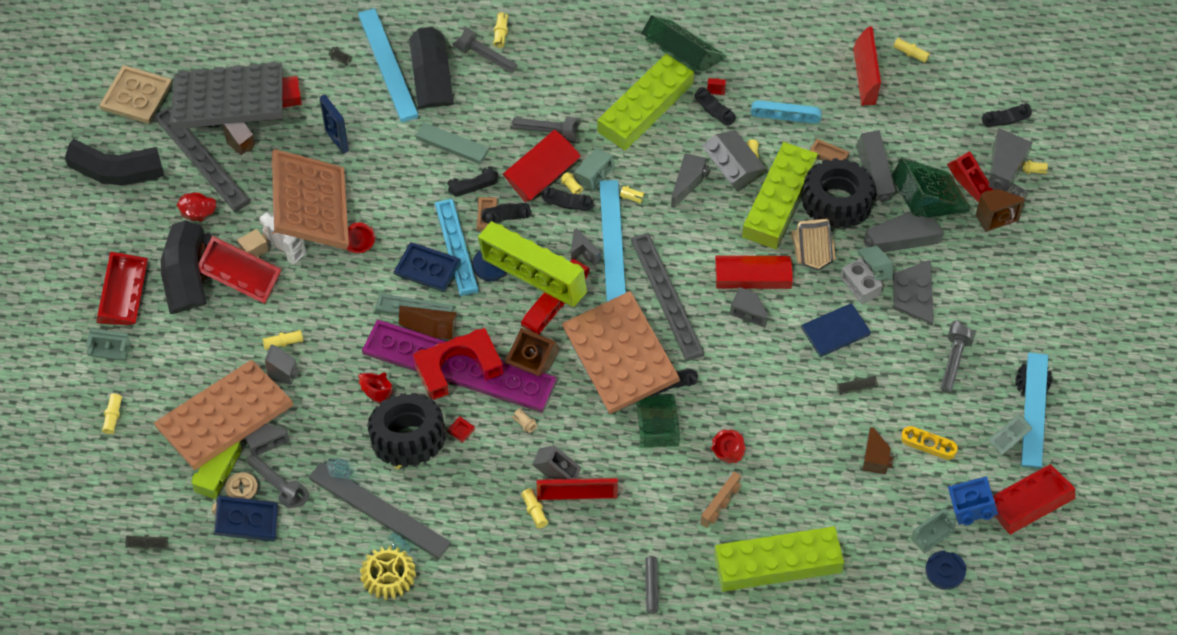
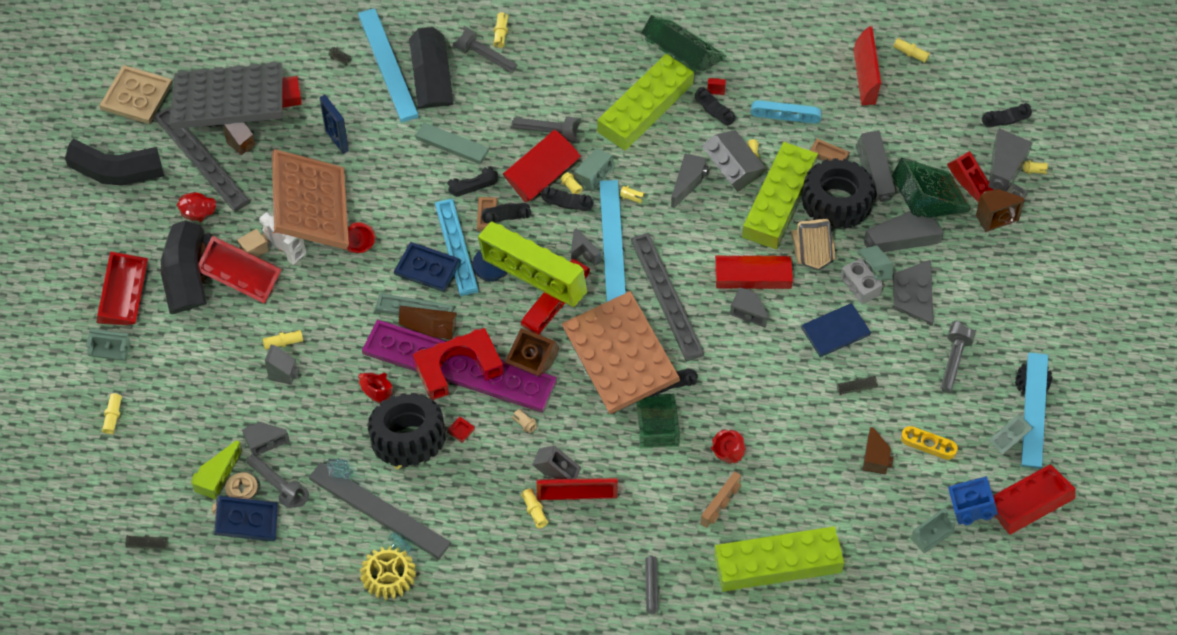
(223, 414): nougat plate -> none
(945, 570): dark blue tile -> none

